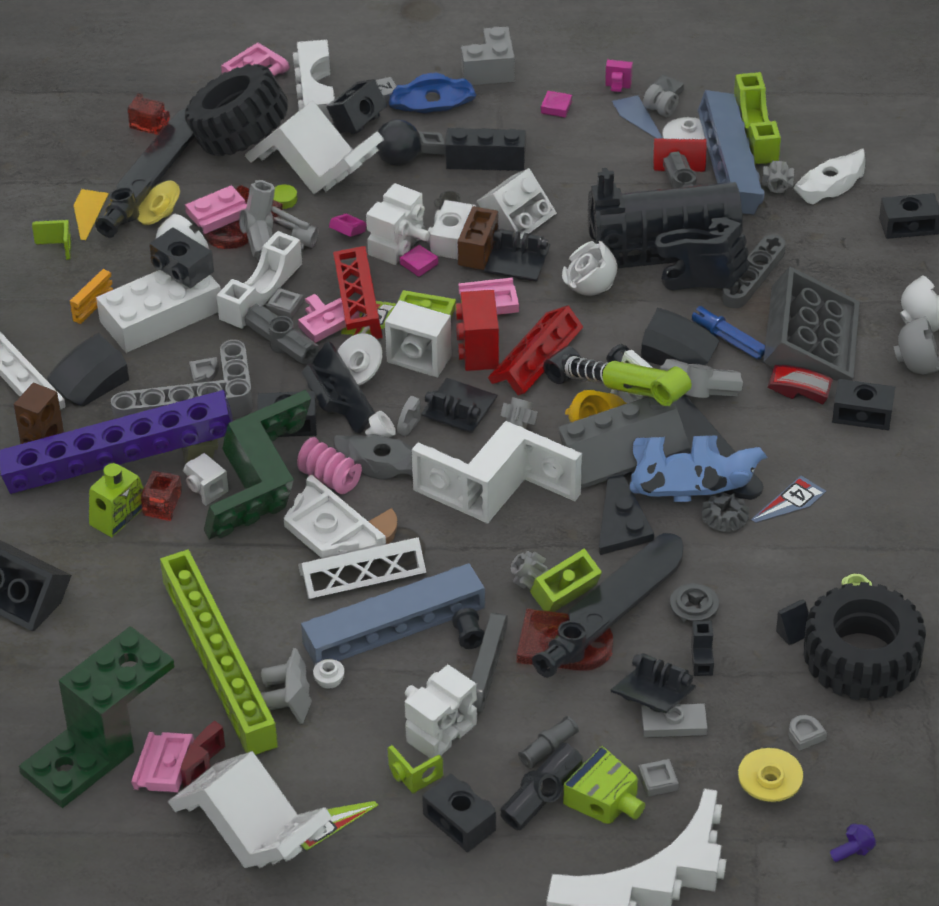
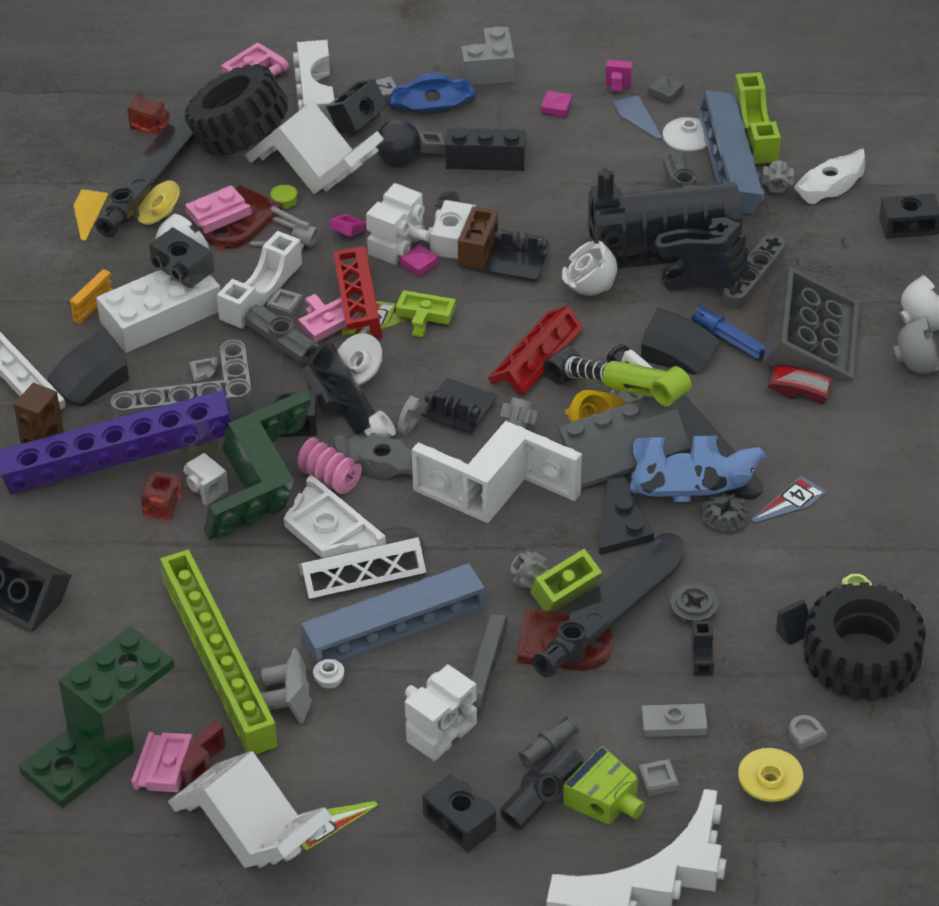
(53, 232): lime bracket -> none
(114, 499): lime torso -> none
(257, 217): light grey piece -> none
(386, 524): medium nougat tile -> none
(411, 776): lime bracket -> none
(418, 338): white brick -> none
(469, 631): black bush -> none
(478, 330): red brick -> none
(504, 291): bright pink plate -> none
(519, 203): white slope -> none
(655, 684): black hinge -> none
(660, 100): light grey wheel -> none
(692, 148): red slope -> none
(707, 380): light grey piece -> none
(860, 841): dark purple plate -> none
(863, 404): black brick -> none

